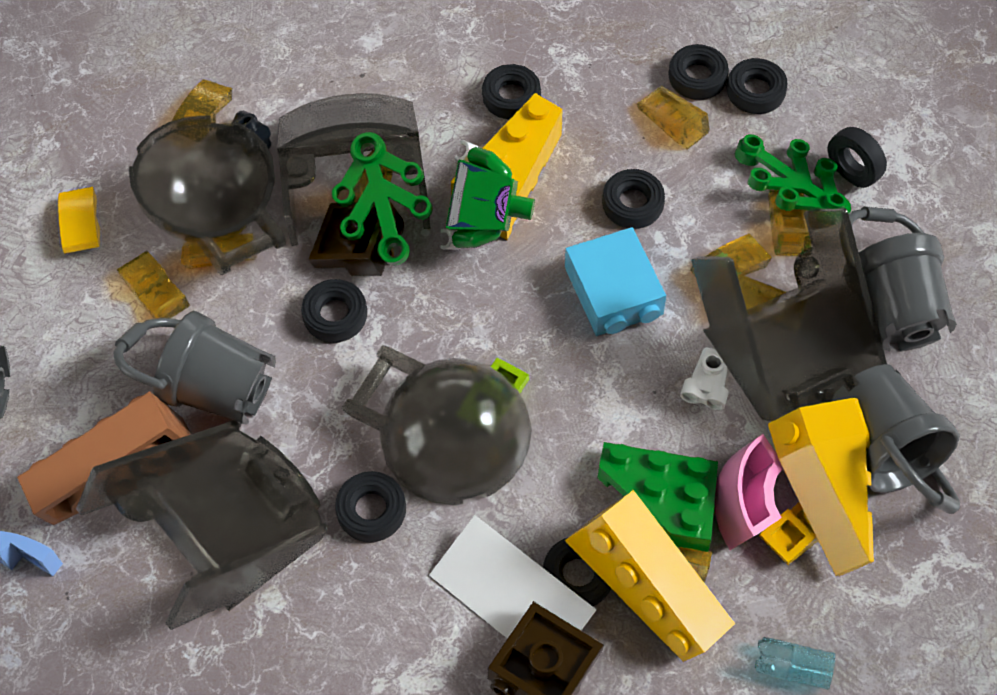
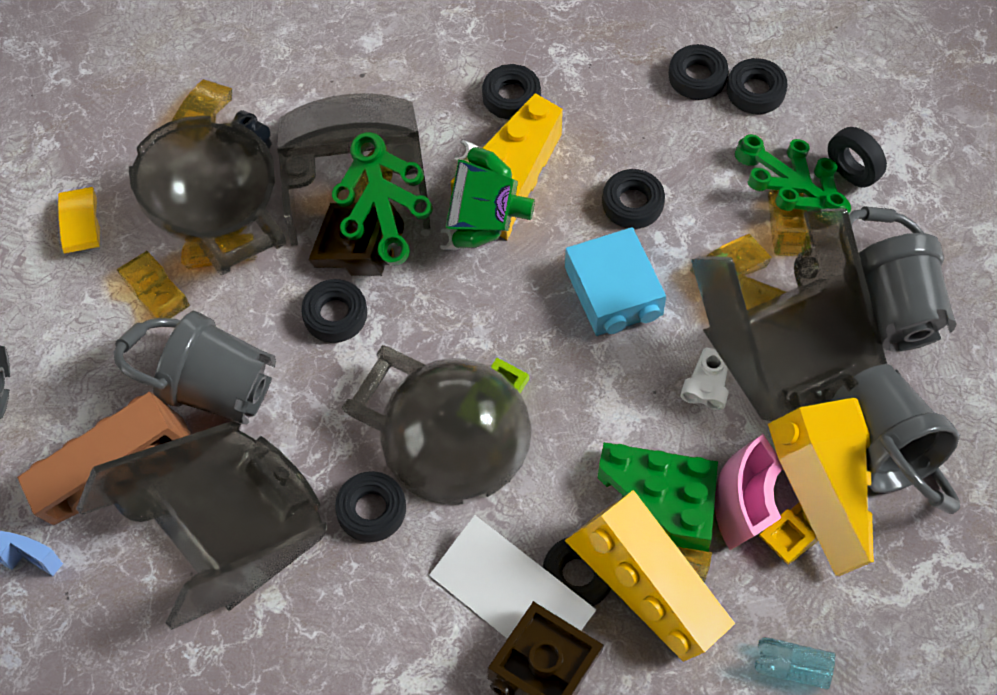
(687, 131): clear yellow slope -> none

